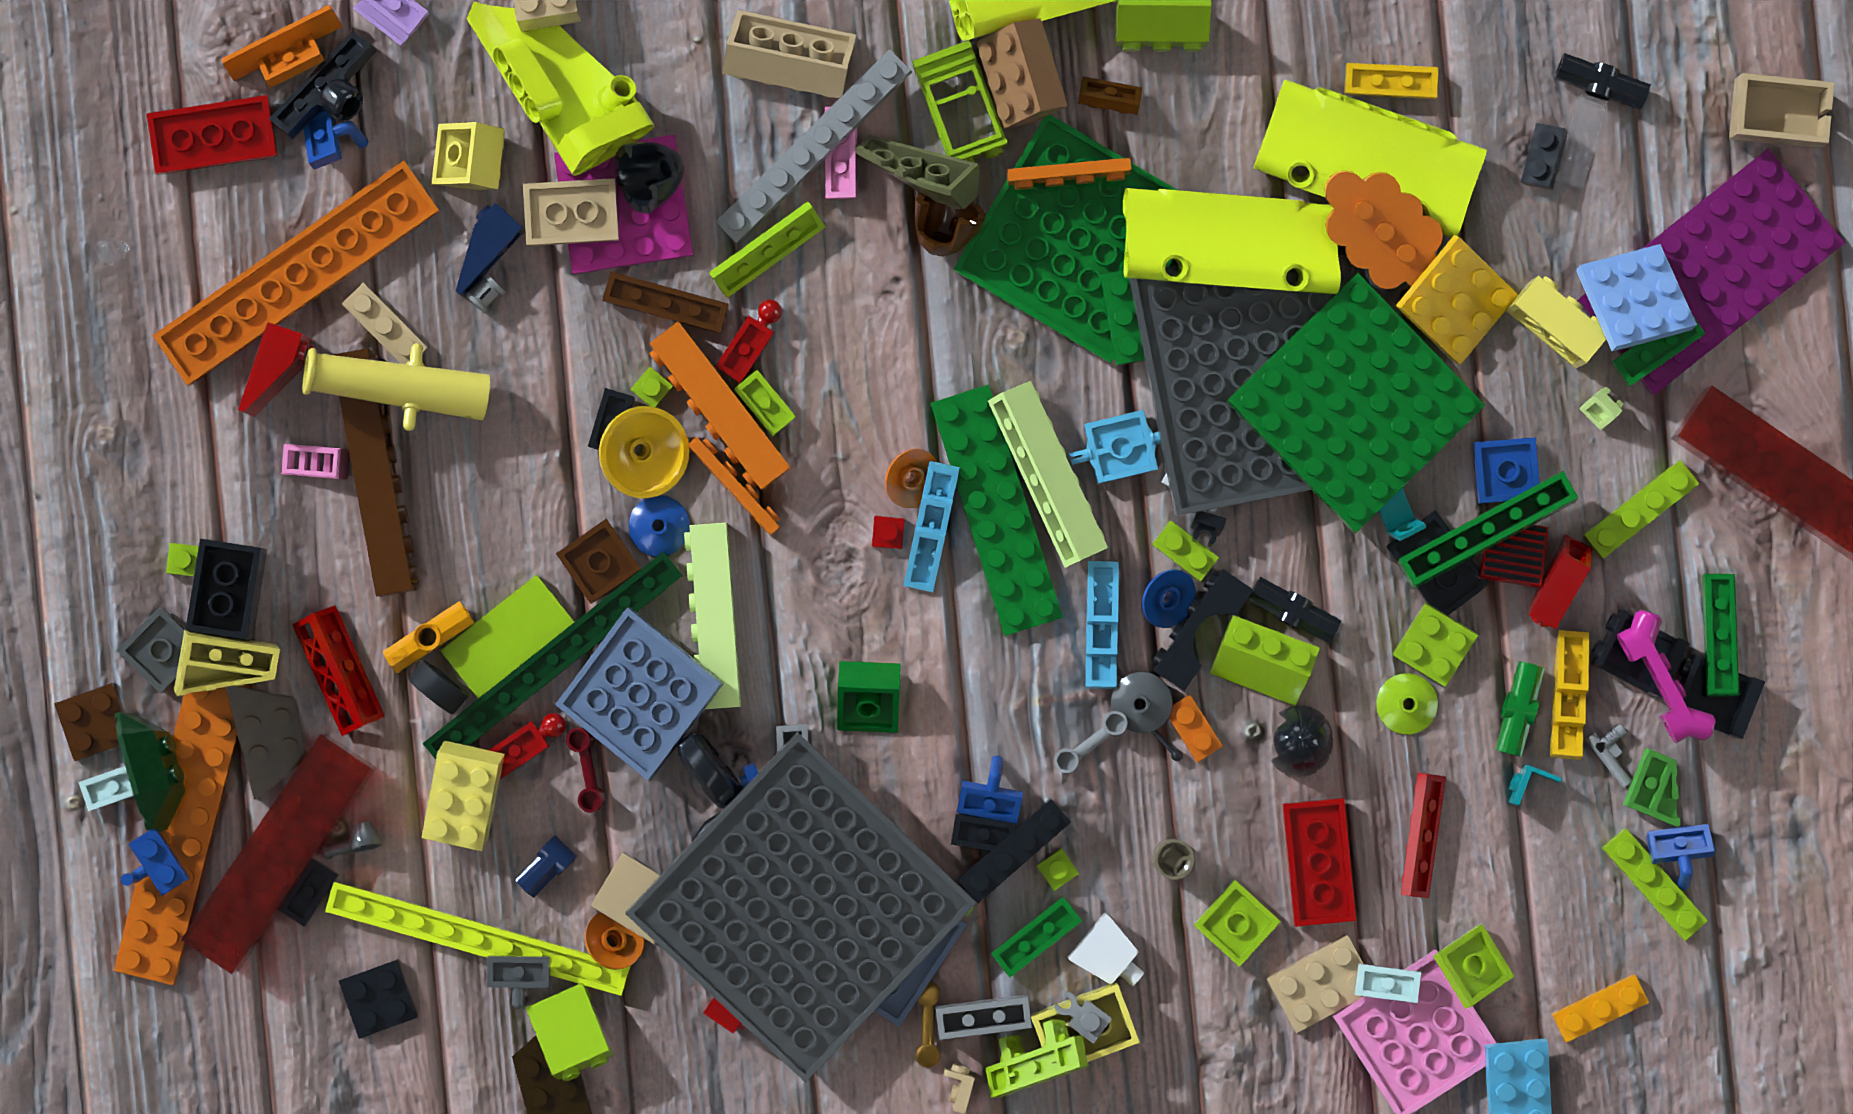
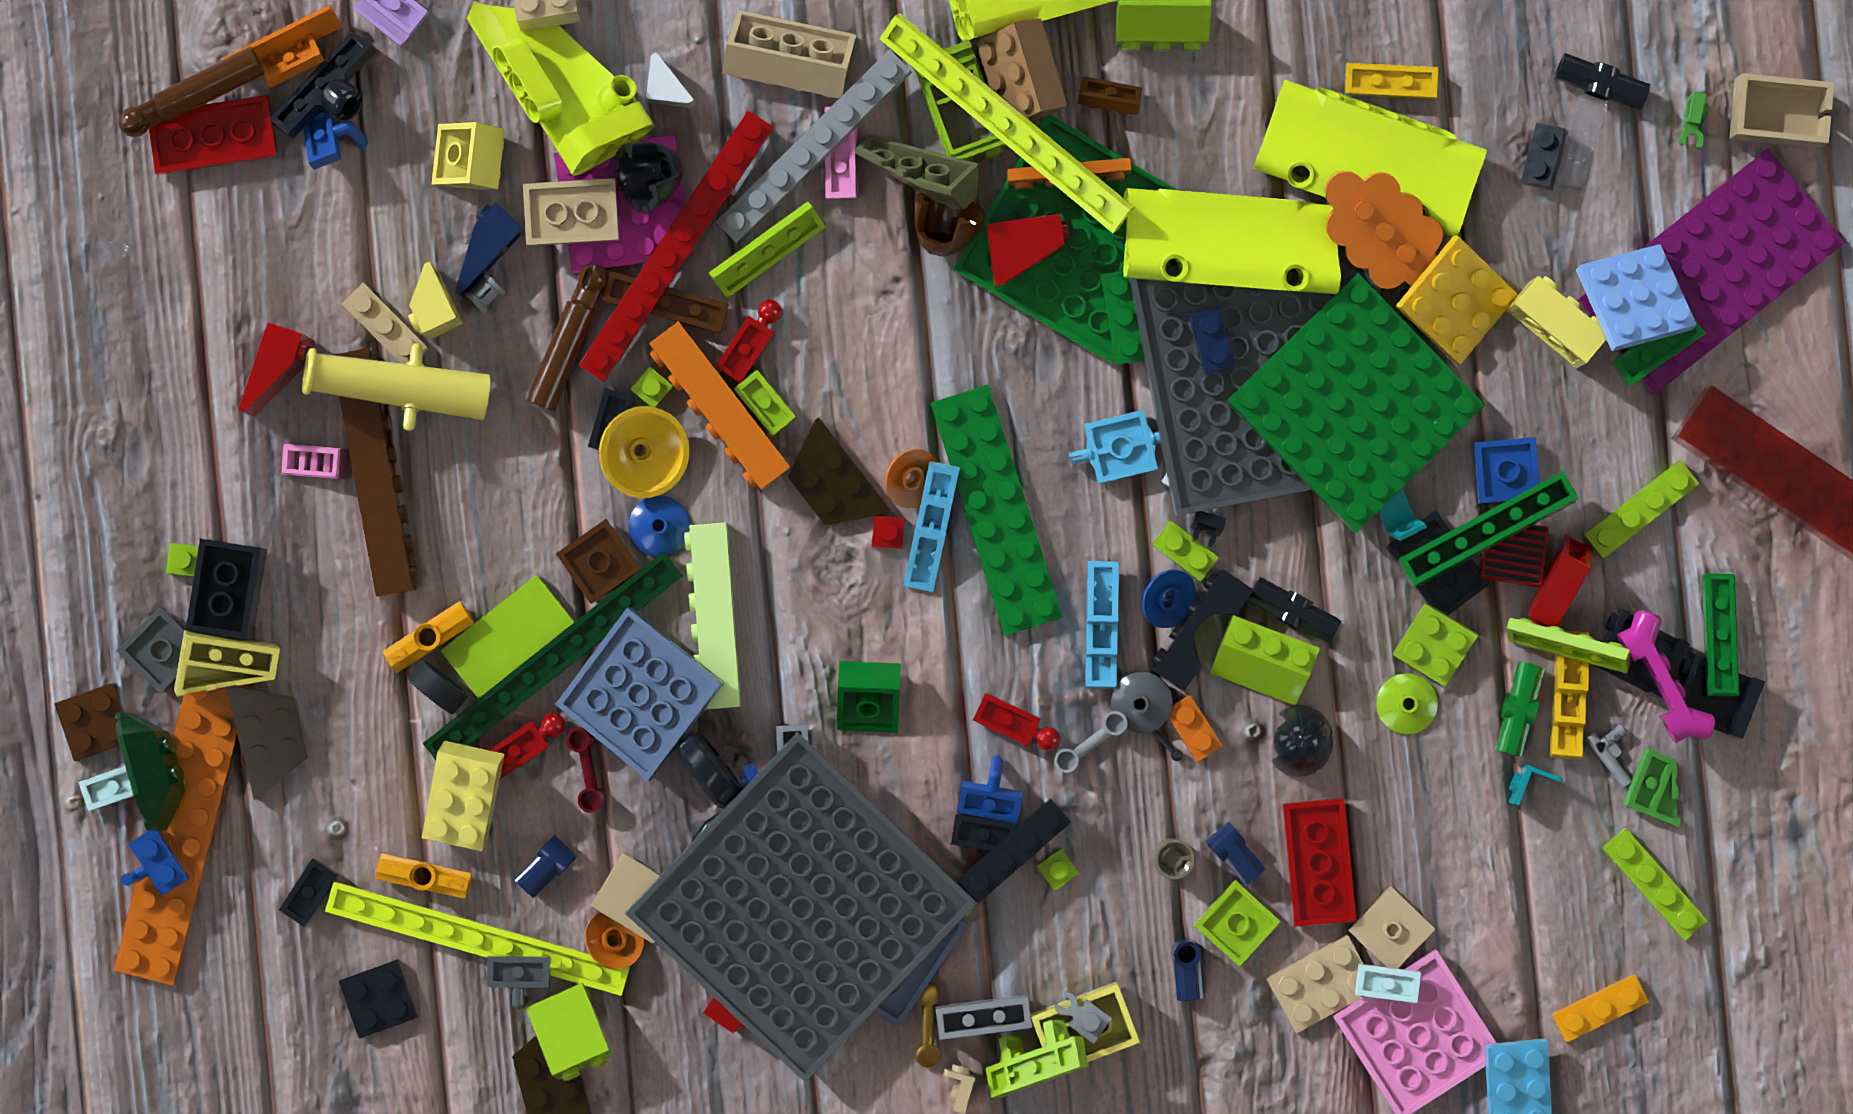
(192, 92): none -> reddish brown piece
(278, 853): clear red brick -> none
(296, 273): orange plate -> none
(341, 667): red fence -> none
(362, 838): dark grey bar -> none
(404, 871): none -> light orange piece
(432, 305): none -> light yellow slope
(568, 338): none -> reddish brown piece
(664, 87): none -> white slope
(676, 246): none -> red plate
(743, 494): orange plate -> none
(832, 480): none -> dark brown wing
(1006, 123): none -> neon yellow plate
(1015, 723): none -> red plate
(1023, 244): none -> red slope
(1036, 937): green plate -> none
(1048, 474): yellowish green brick -> none
(1107, 953): white torso -> none
(1187, 973): none -> dark blue piece
(1211, 340): none -> dark blue plate
(1231, 848): none -> dark blue piece
(1391, 929): none -> tan plate
(1423, 835): red plate -> none
(1473, 966): lime plate -> none
(1577, 647): none -> lime plate
(1601, 408): yellowish green tile -> none
(1681, 845): plate -> none
(1695, 112): none -> bright green plate

